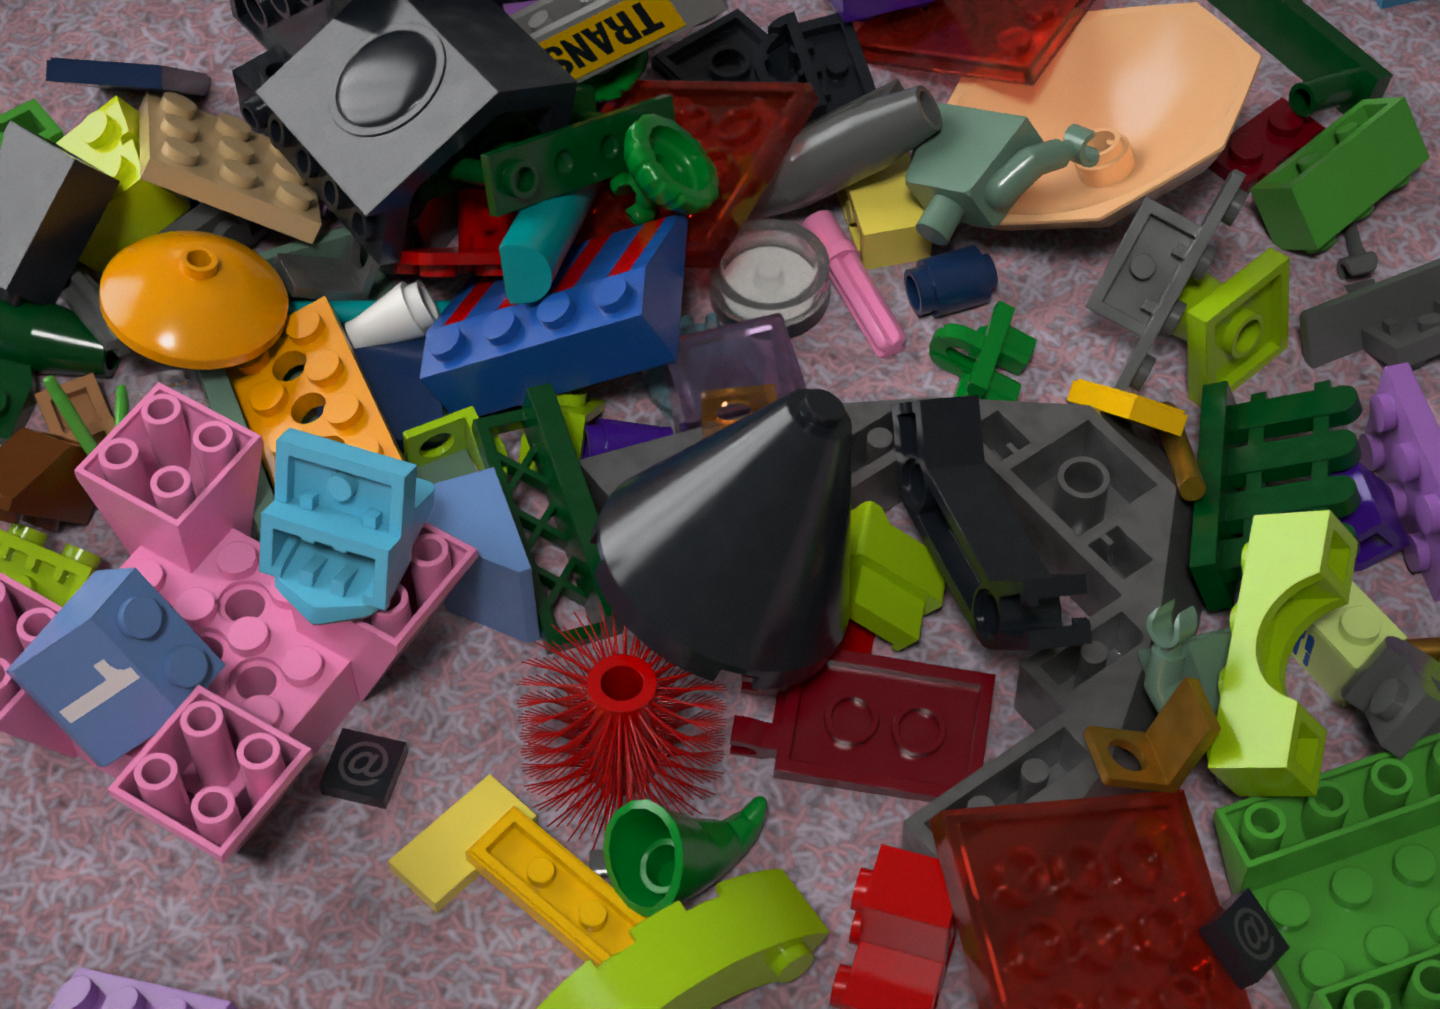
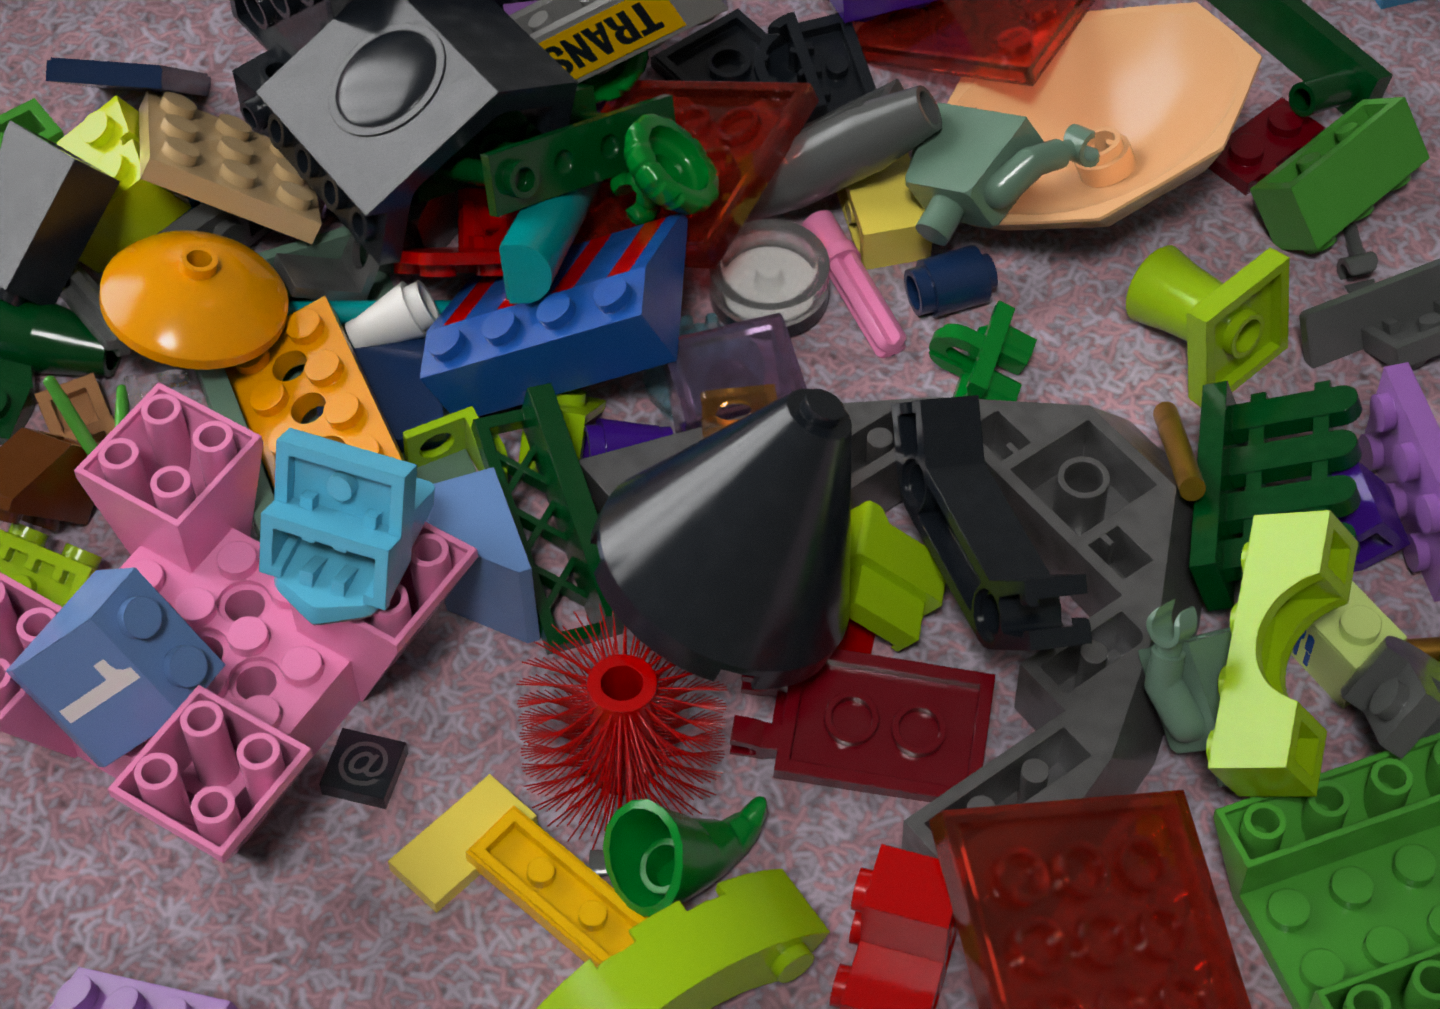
(1128, 406): yellow tile -> none
(1151, 270): dark grey bracket -> none
(1166, 749): pearl gold bracket -> none
(1244, 939): black tile -> none

